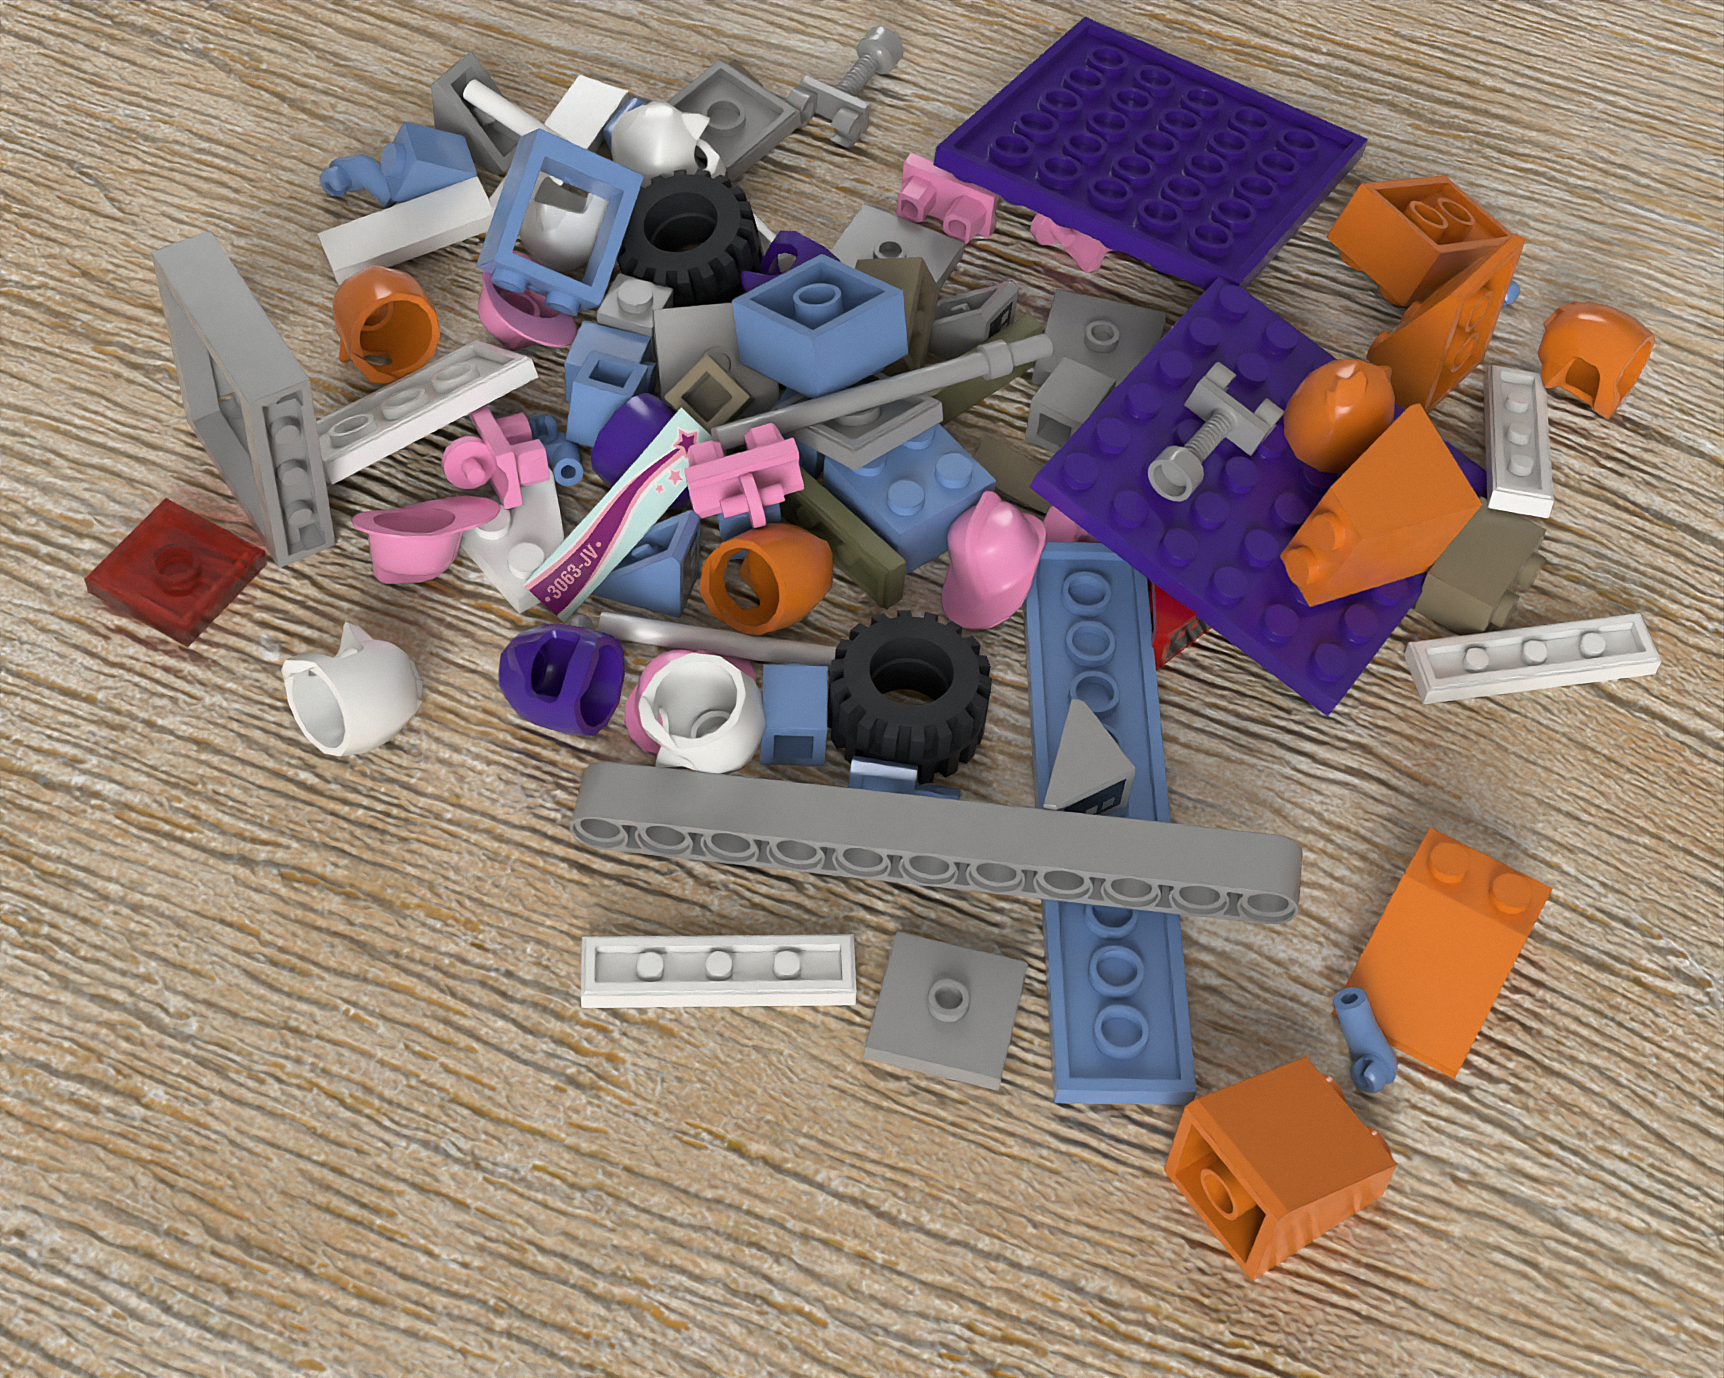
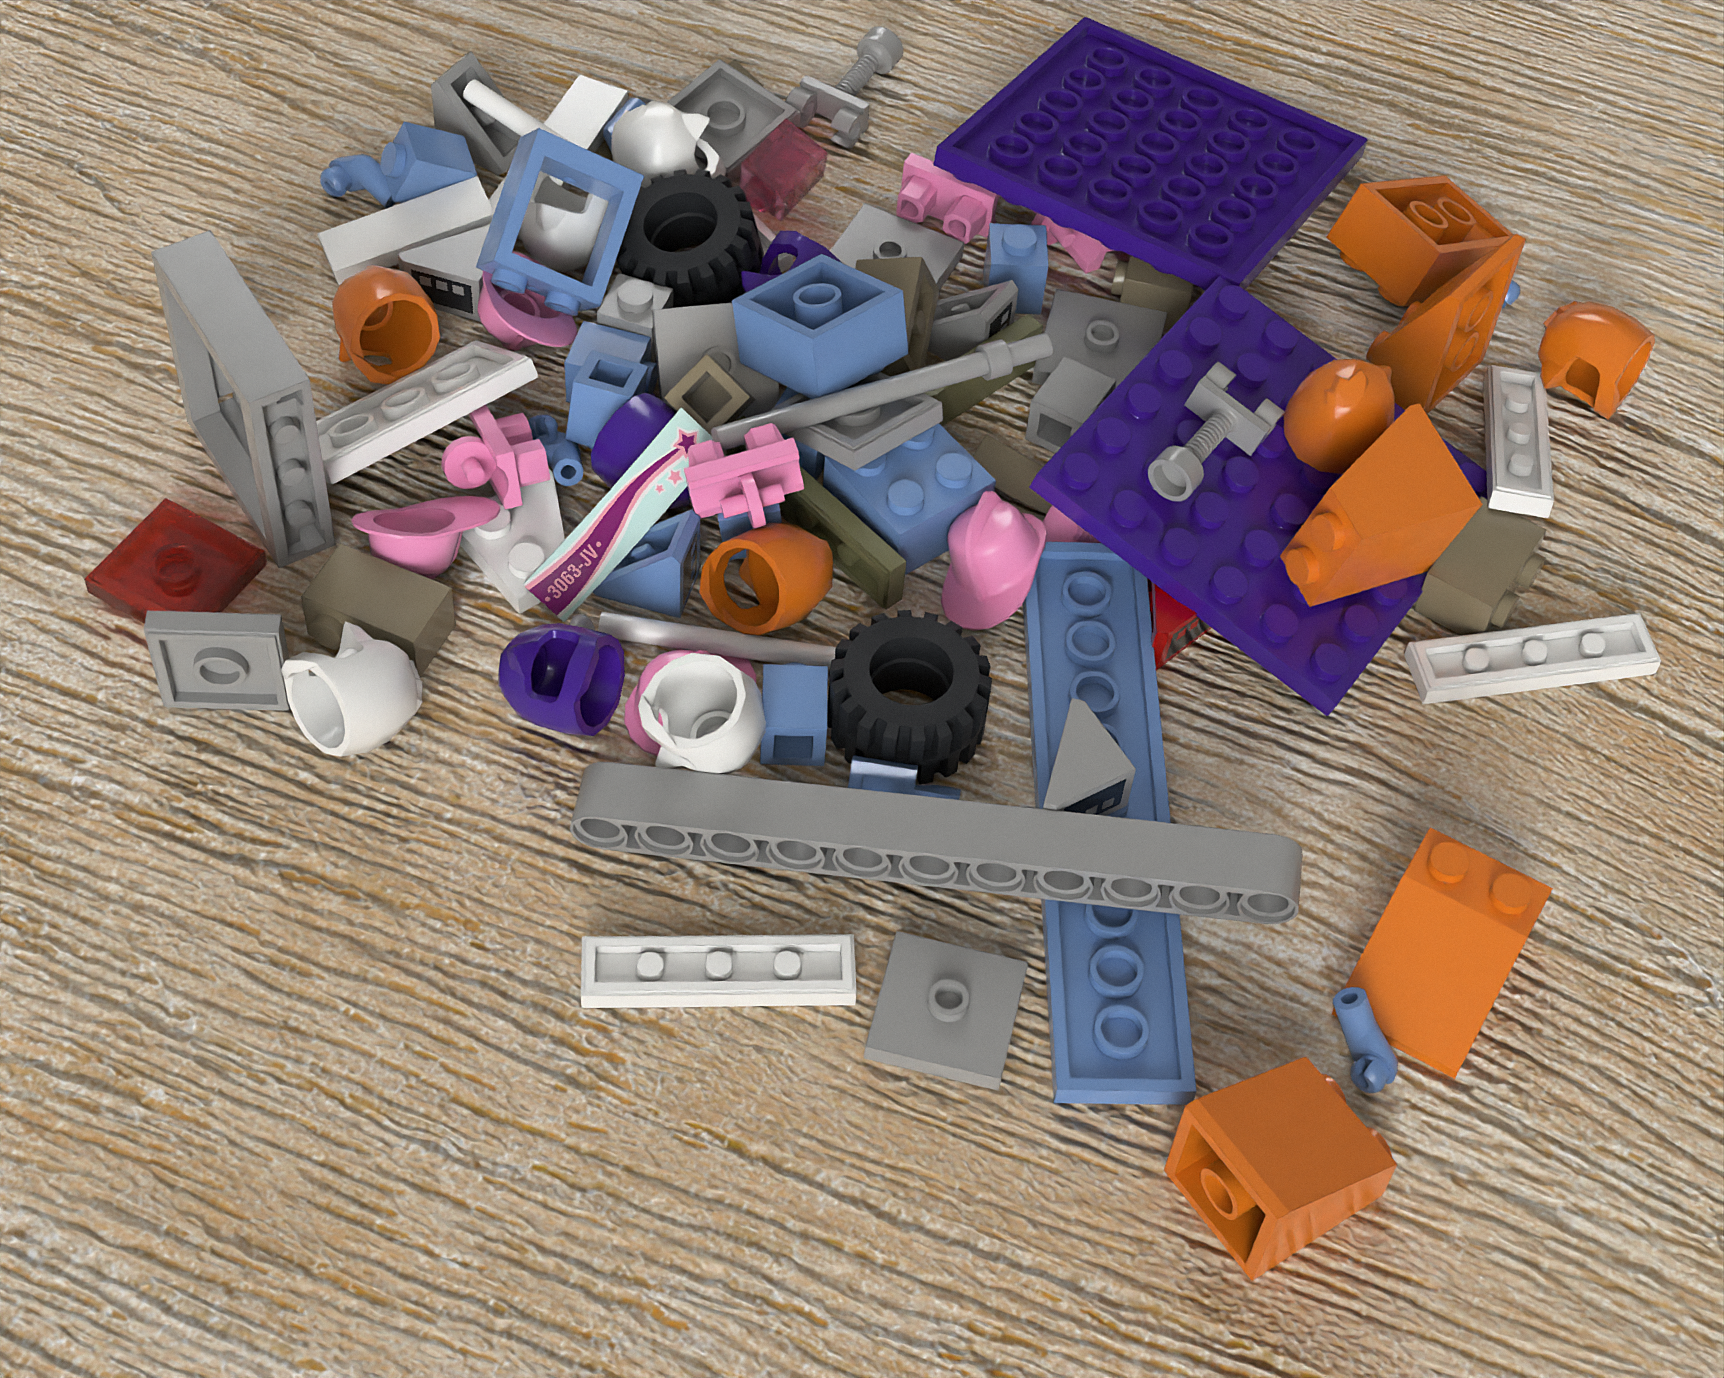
(218, 659): none -> light grey plate
(382, 601): none -> dark tan brick
(449, 271): none -> light grey slope
(782, 170): none -> clear pink brick
(1018, 255): none -> medium blue brick
(1148, 288): none -> dark tan brick

